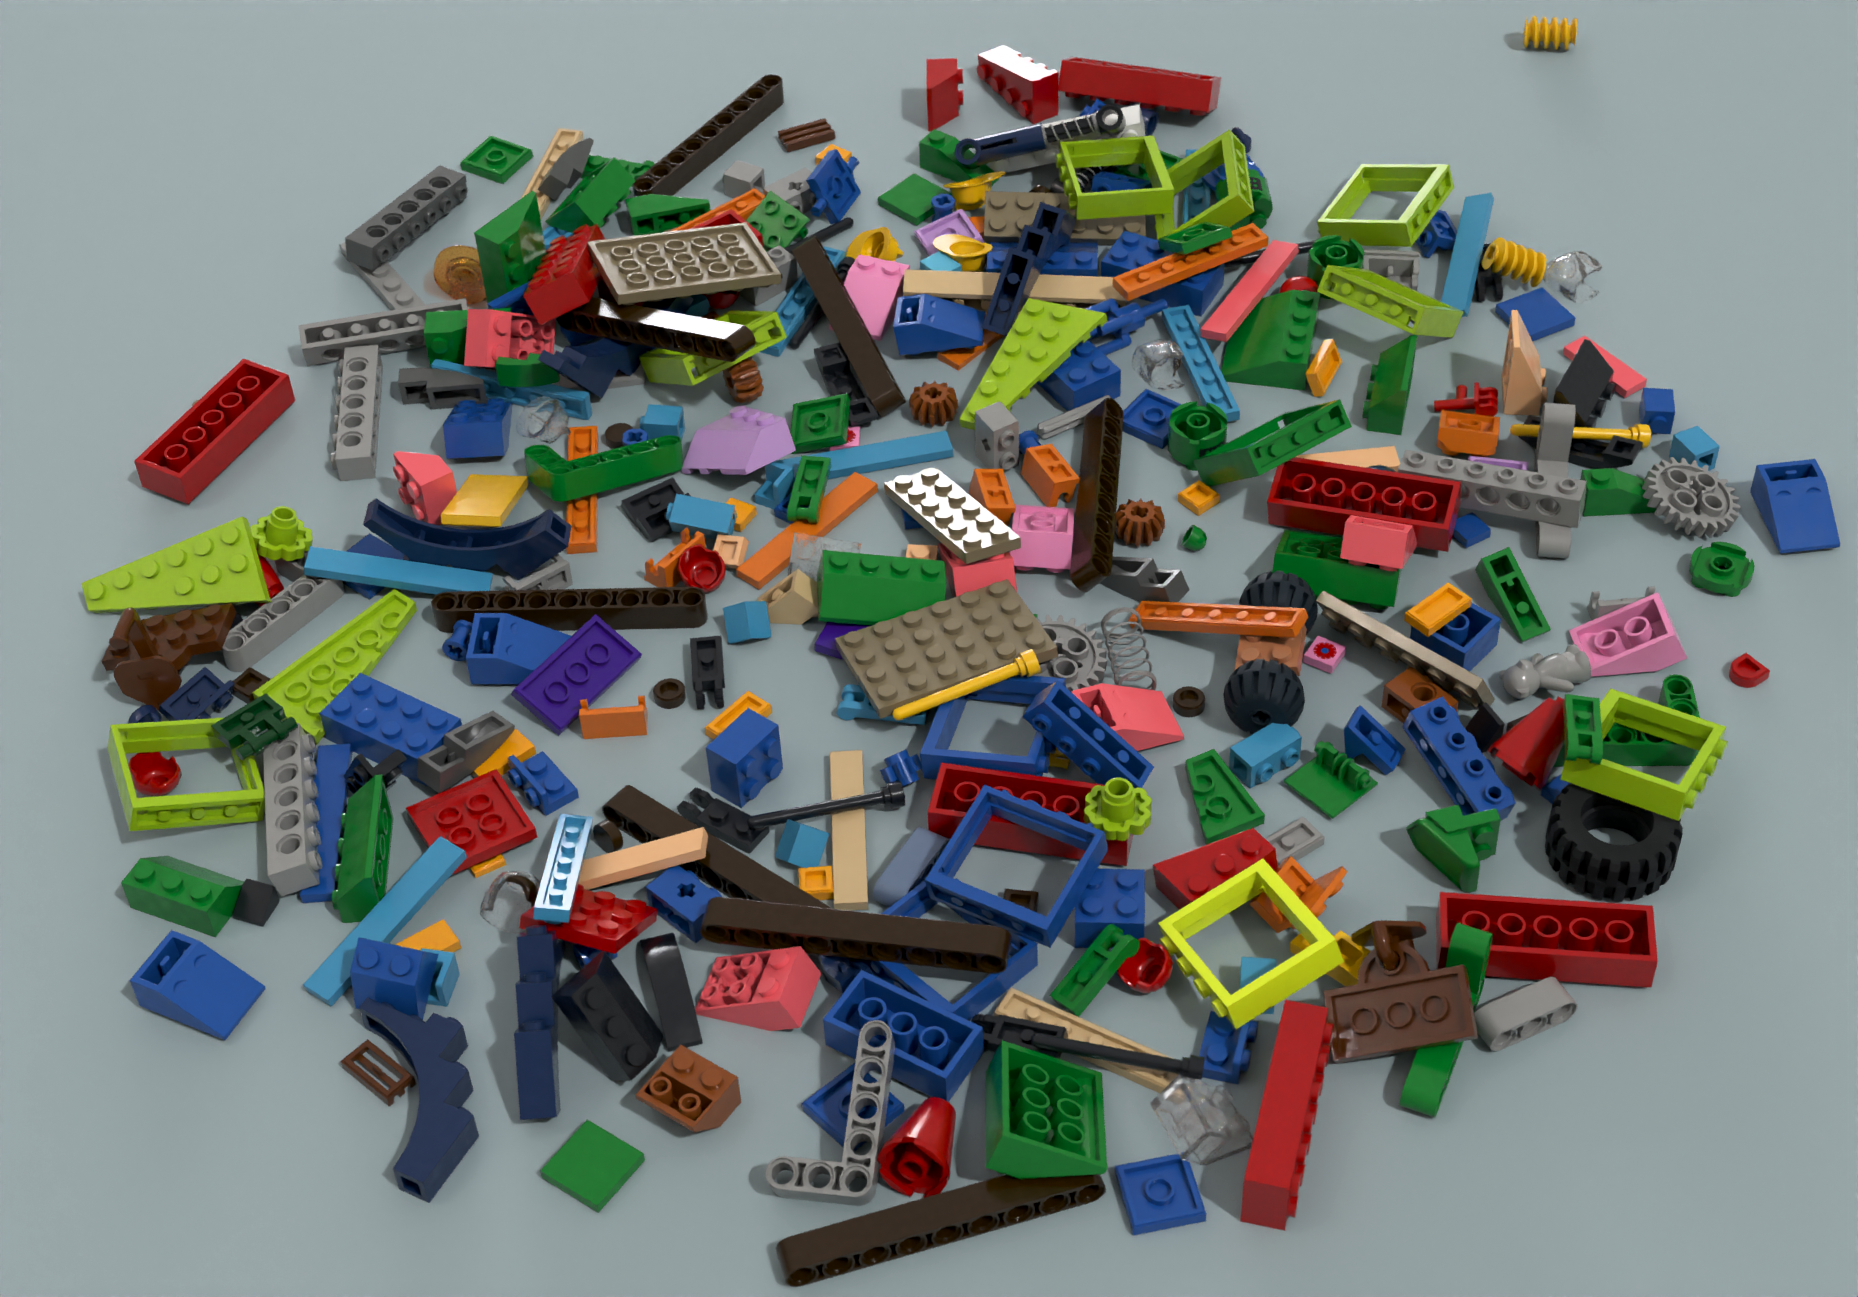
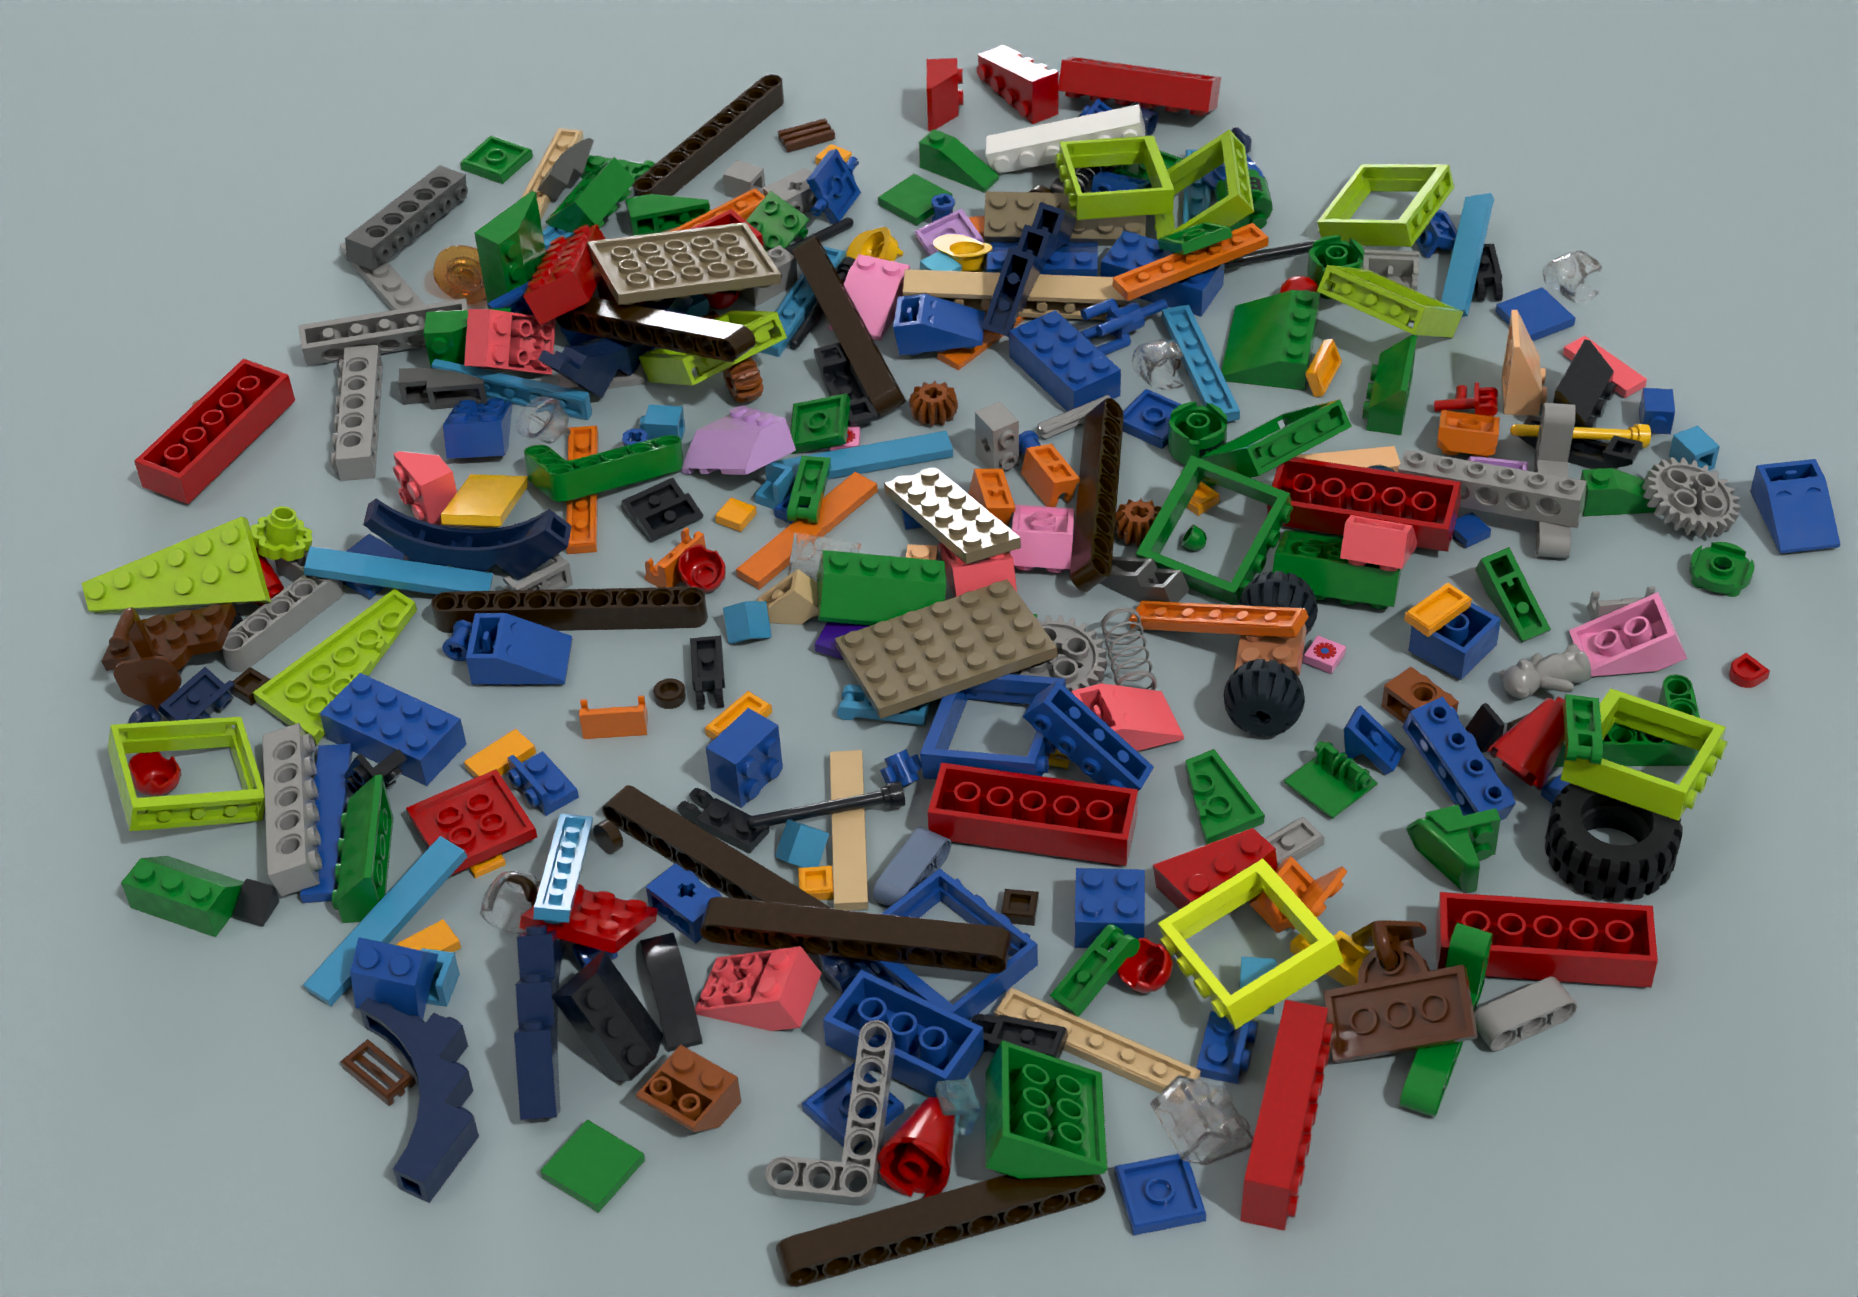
(195, 986): blue slope -> none
(251, 720): dark green plate -> none
(463, 751): dark grey slope -> none
(524, 372): green slope -> none
(576, 671): dark purple tile -> none
(615, 434): dark brown tile -> none
(644, 858): light nougat tile -> none
(702, 516): dark azure brick -> none
(731, 549): light nougat plate -> none
(959, 1099): none -> clear light blue bracket
(971, 193): yellow piece -> none
(996, 910): blue window -> none
(1025, 664): yellow piece -> none
(1031, 352): lime wing -> none
(1036, 137): piece -> none
(1118, 809): lime plant -> none
(1175, 505): none -> green window
(1187, 1067): black piece -> none
(1188, 701): dark brown tile -> none
(1249, 291): coral tile -> none
(1265, 753): dark azure brick -> none
(1399, 647): dark tan plate -> none
(1515, 260): yellow piece -> none
(1550, 32): yellow piece -> none

